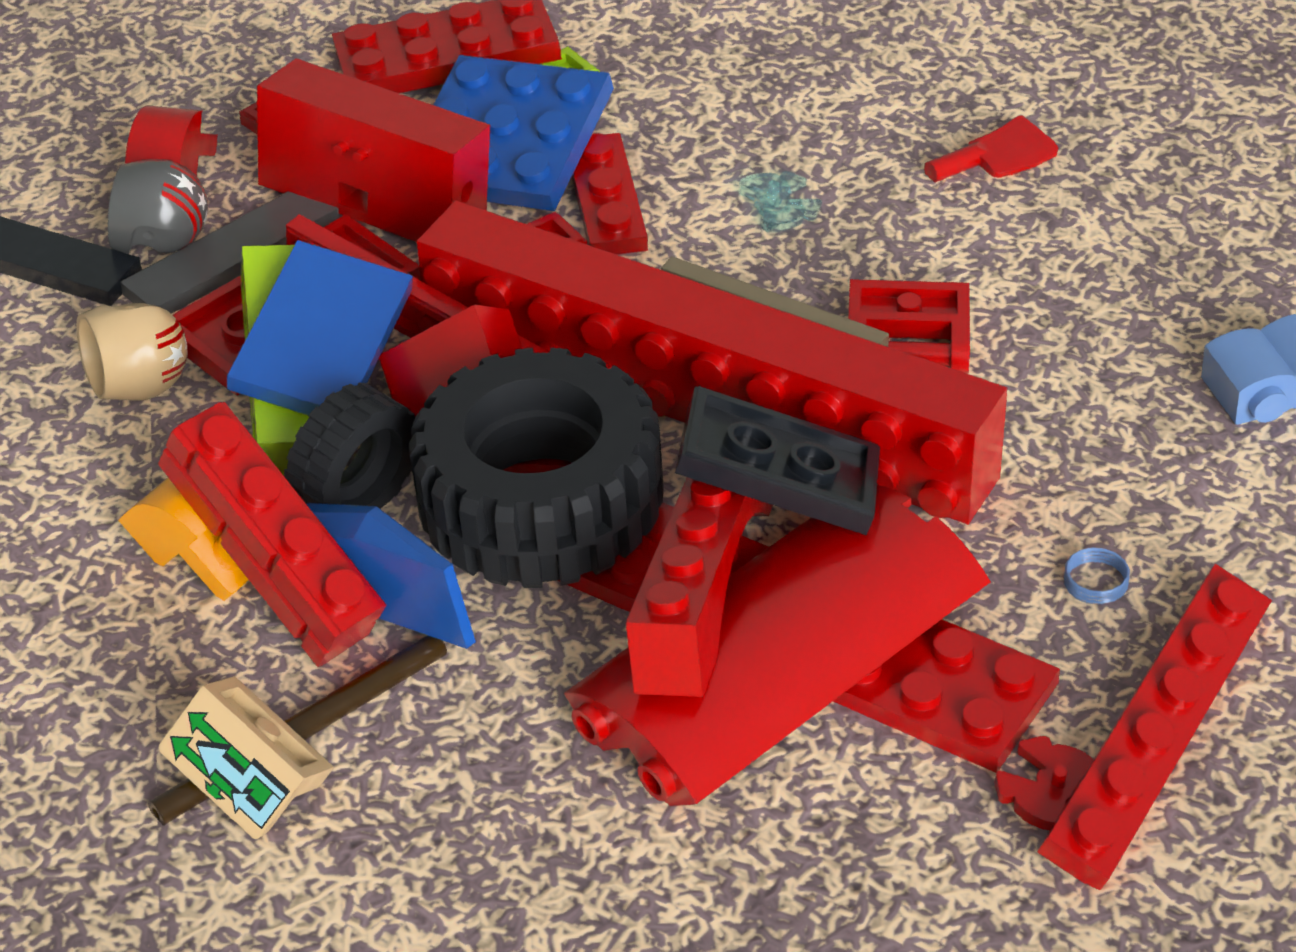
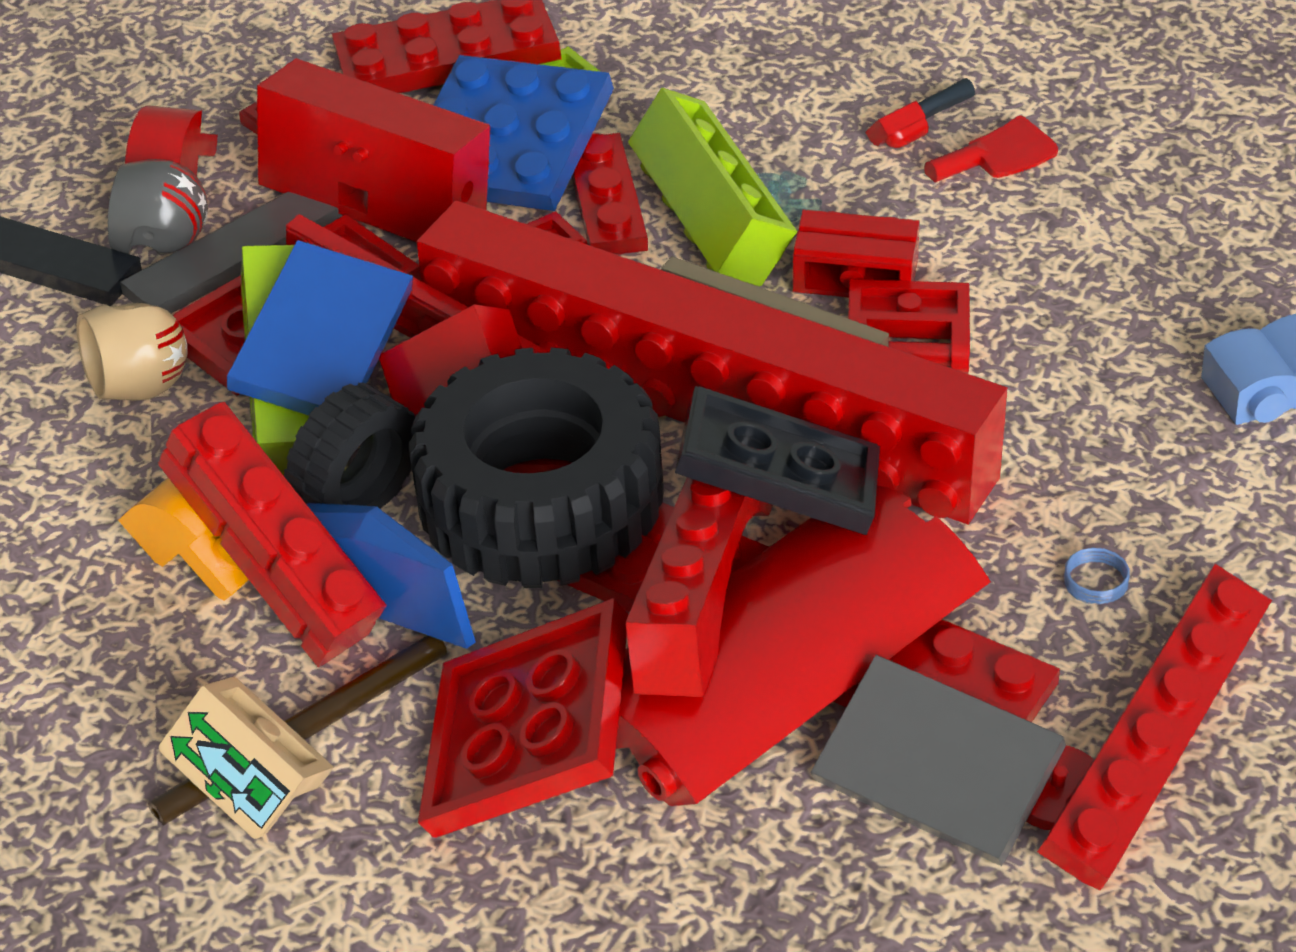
(525, 719): none -> red plate
(711, 188): none -> lime brick
(852, 246): none -> red brick
(910, 121): none -> piece
(939, 759): none -> dark grey tile

